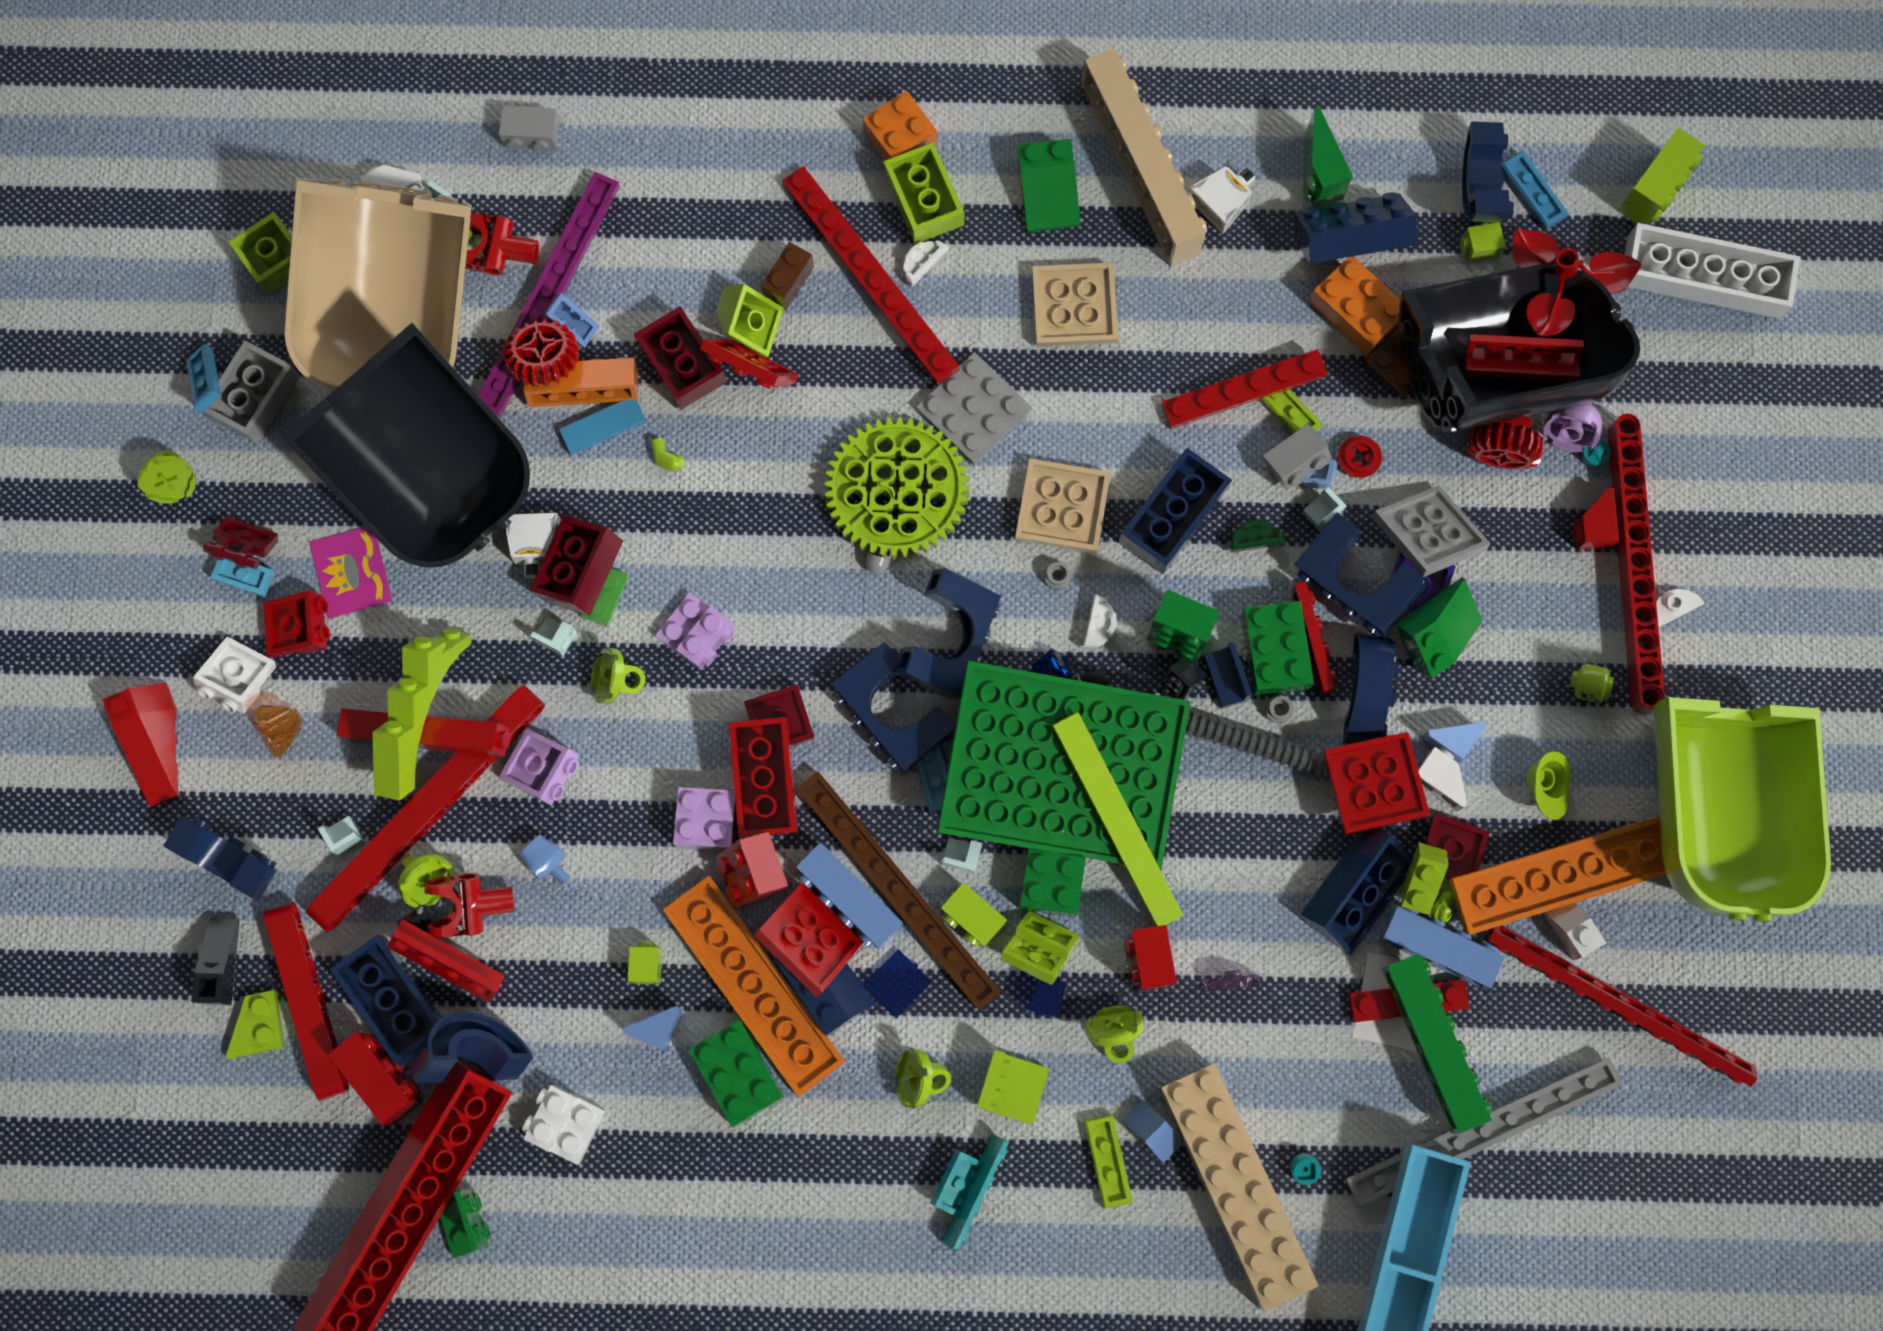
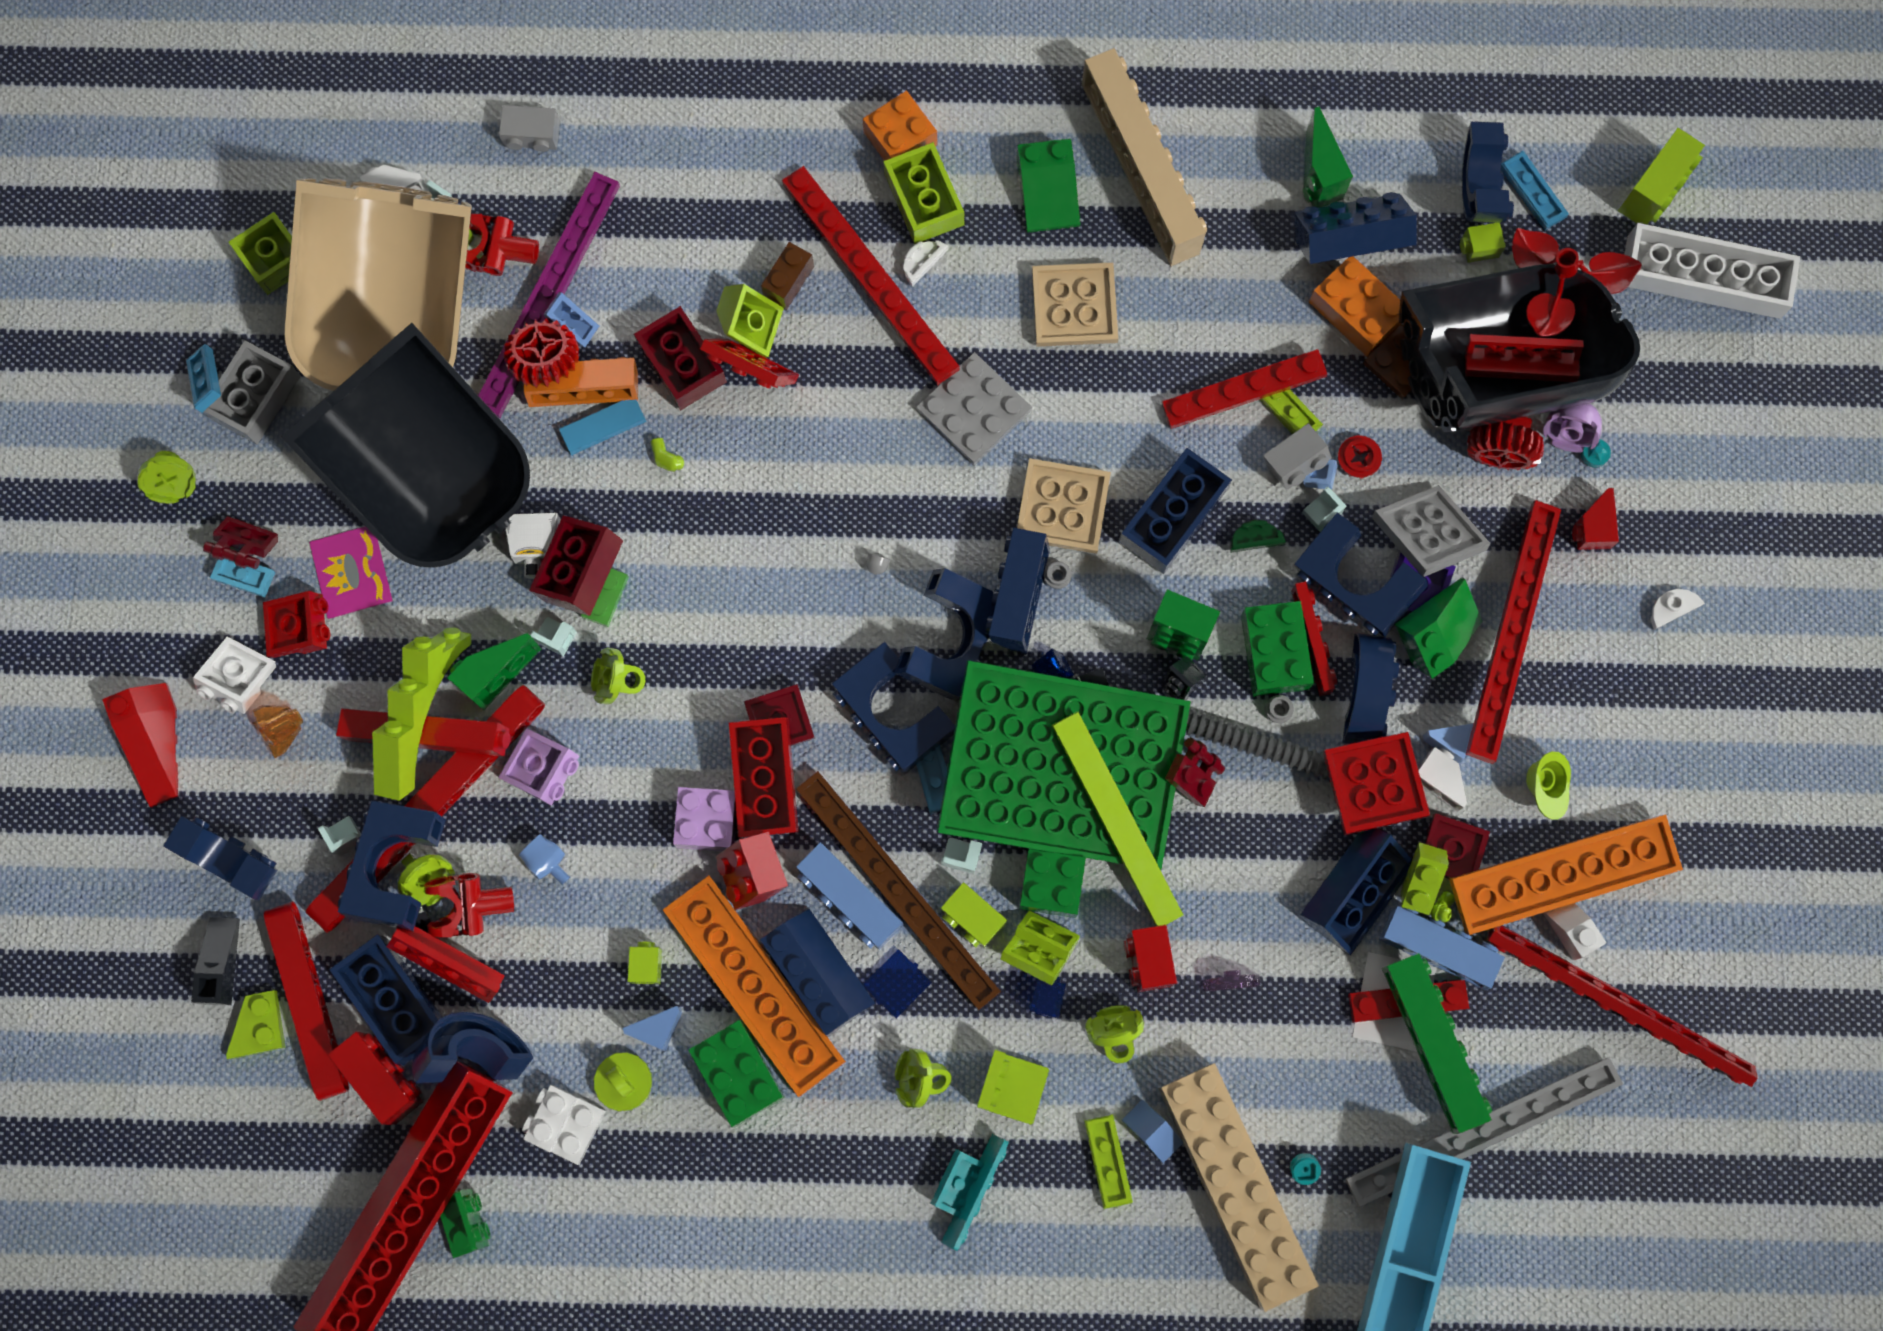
(383, 828): none -> dark blue arch
(491, 670): none -> green slope
(623, 1081): none -> lime tile
(696, 631): lavender plate -> none
(808, 939): red plate -> none
(864, 454): lime gear -> none
(1019, 590): none -> dark blue slope
(1100, 624): white plate -> none
(1193, 780): none -> dark red plate
(1223, 196): white torso -> none
(1228, 676): dark blue panel -> none
(1513, 632): none -> red plate
(1592, 683): lime head -> none
(1629, 574): red beam -> none
(1742, 807): lime cylinder -> none

